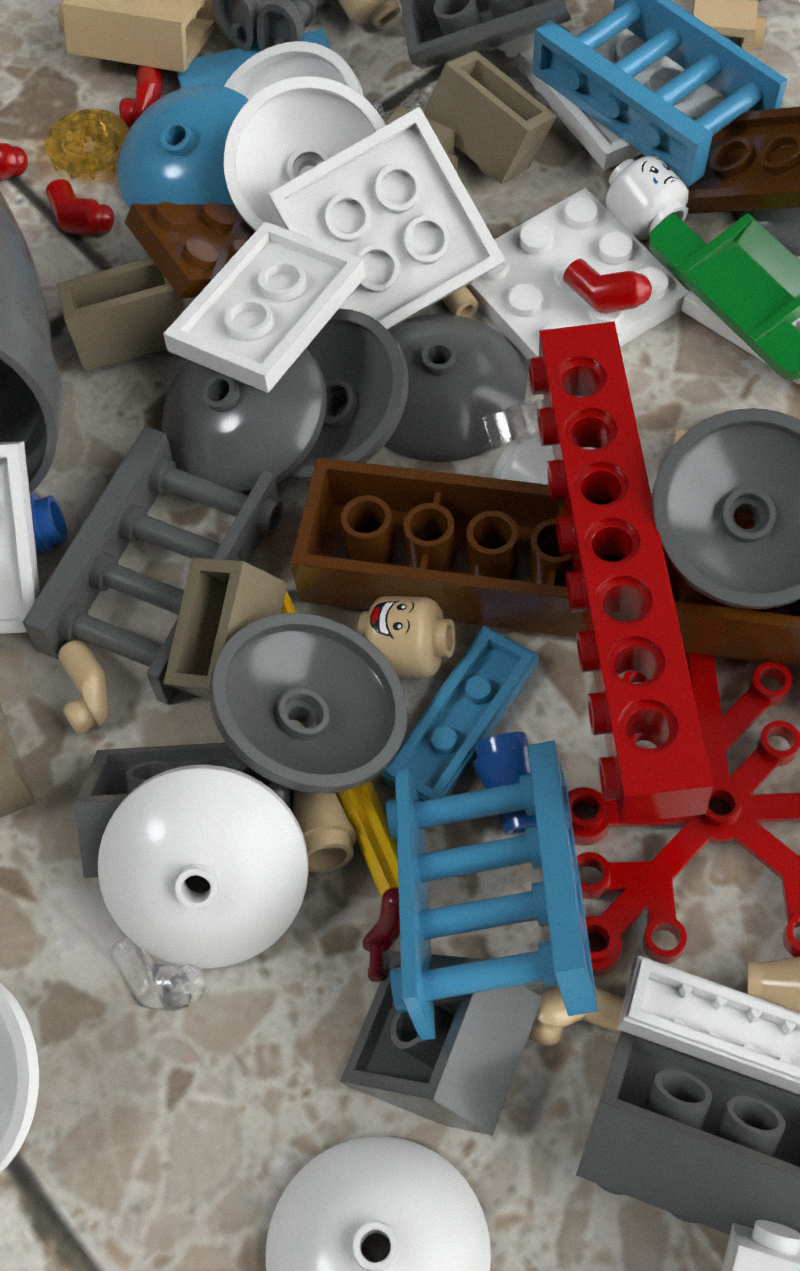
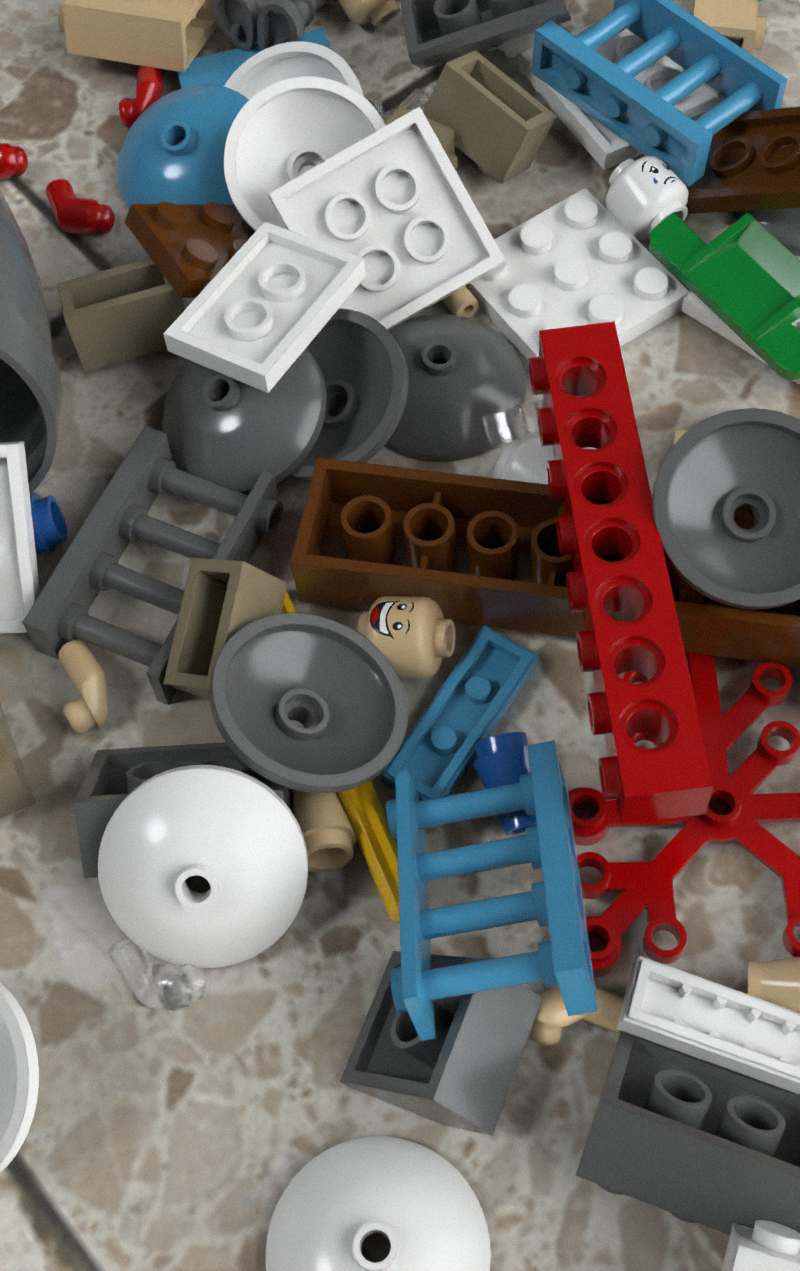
(68, 137): clear yellow gear -> none
(383, 933): dark red piece -> none
(608, 291): red arm -> none

